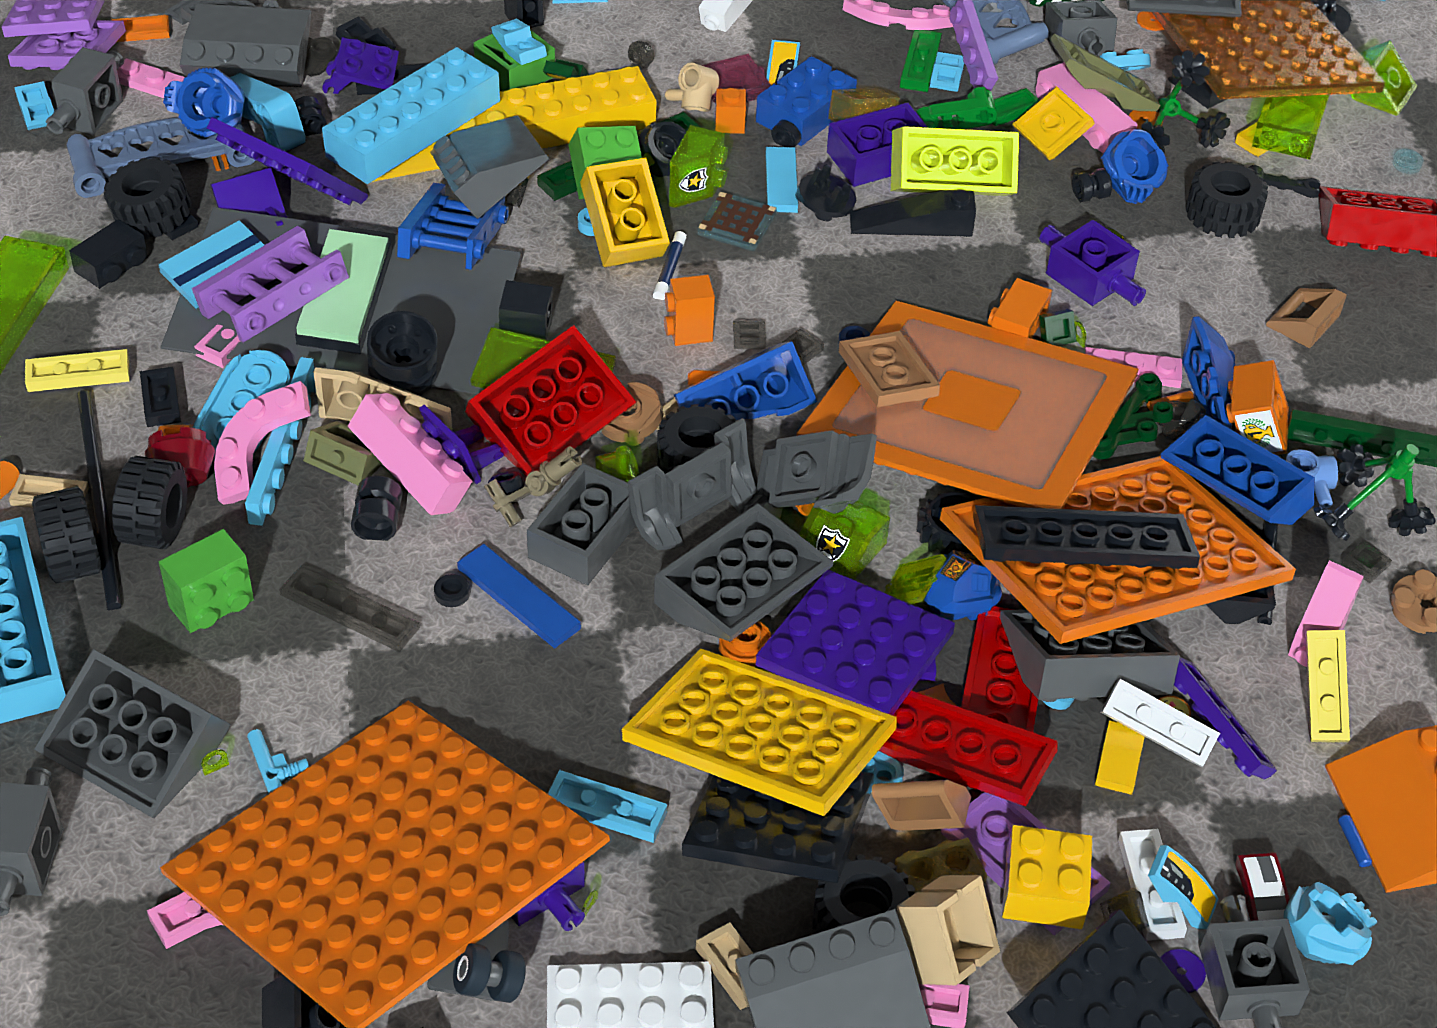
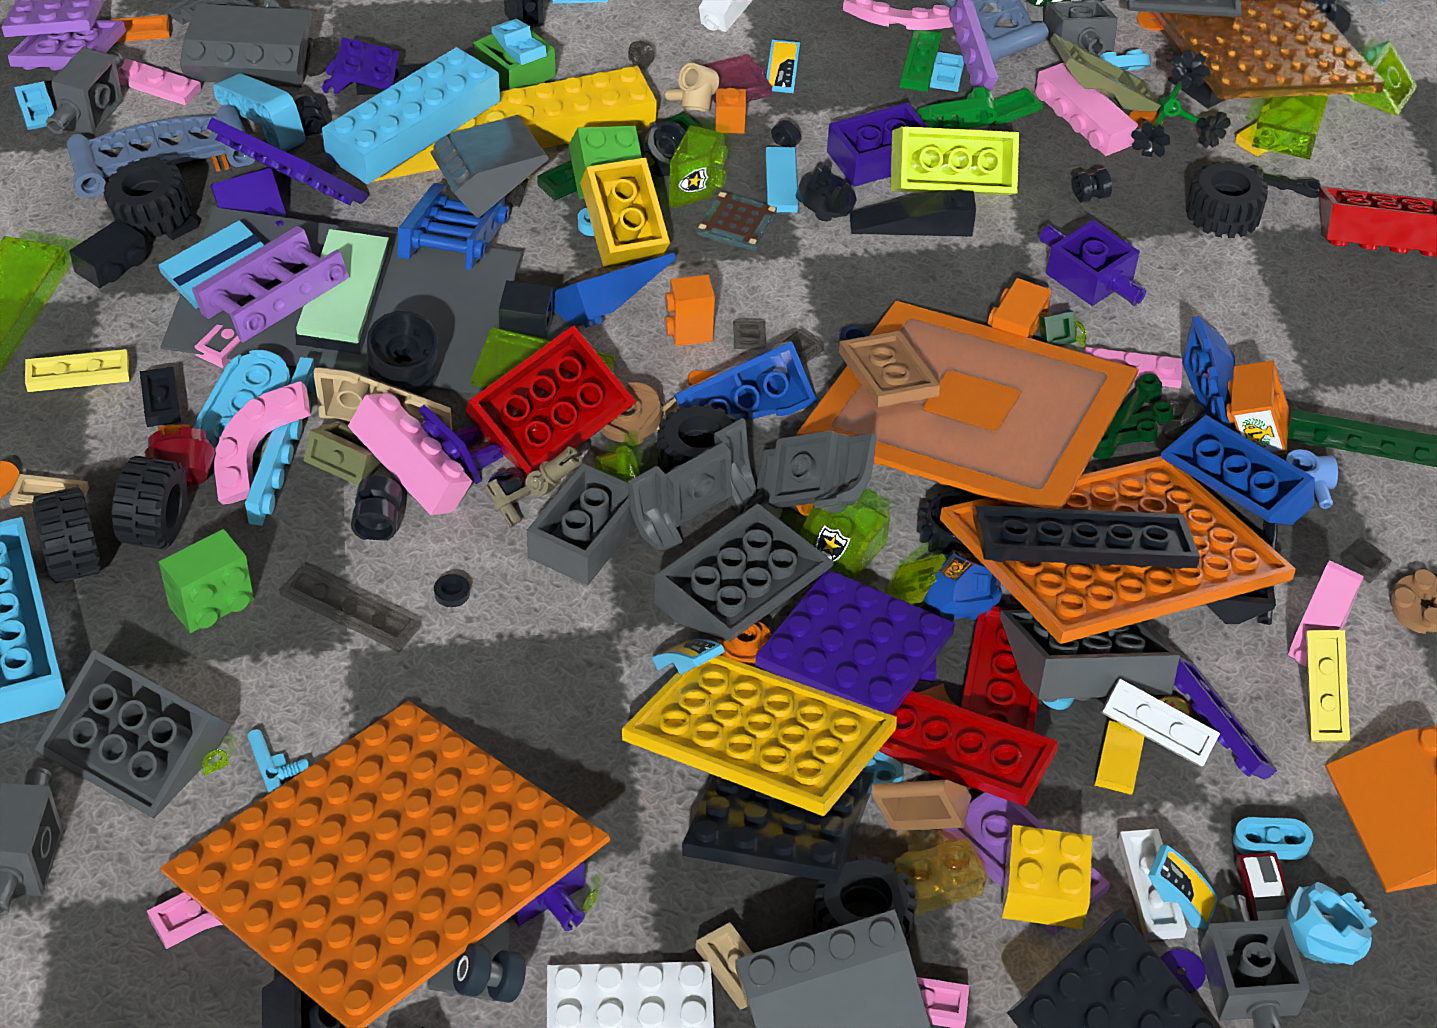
(99, 503): black piece -> none
(202, 96): blue helmet -> none
(360, 31): black slope -> none
(519, 595): blue tile -> none
(564, 69): dark green slope -> none
(605, 293): none -> blue wedge
(610, 806): medium azure plate -> none
(669, 265): dark blue bar -> none
(688, 654): none -> medium azure slope
(802, 98): blue piece -> none
(856, 102): clear yellow brick -> none
(948, 929): tan piece -> none
(1053, 123): yellow tile -> none
(1131, 904): clear smoke tile -> none
(1135, 165): blue helmet -> none
(1184, 396): orange piece -> none
(1271, 837): none -> medium azure plate
(1308, 330): medium nougat tile -> none
(1355, 841): blue piece -> none
(1357, 468): black plant -> none
(1407, 161): clear light blue tile -> none

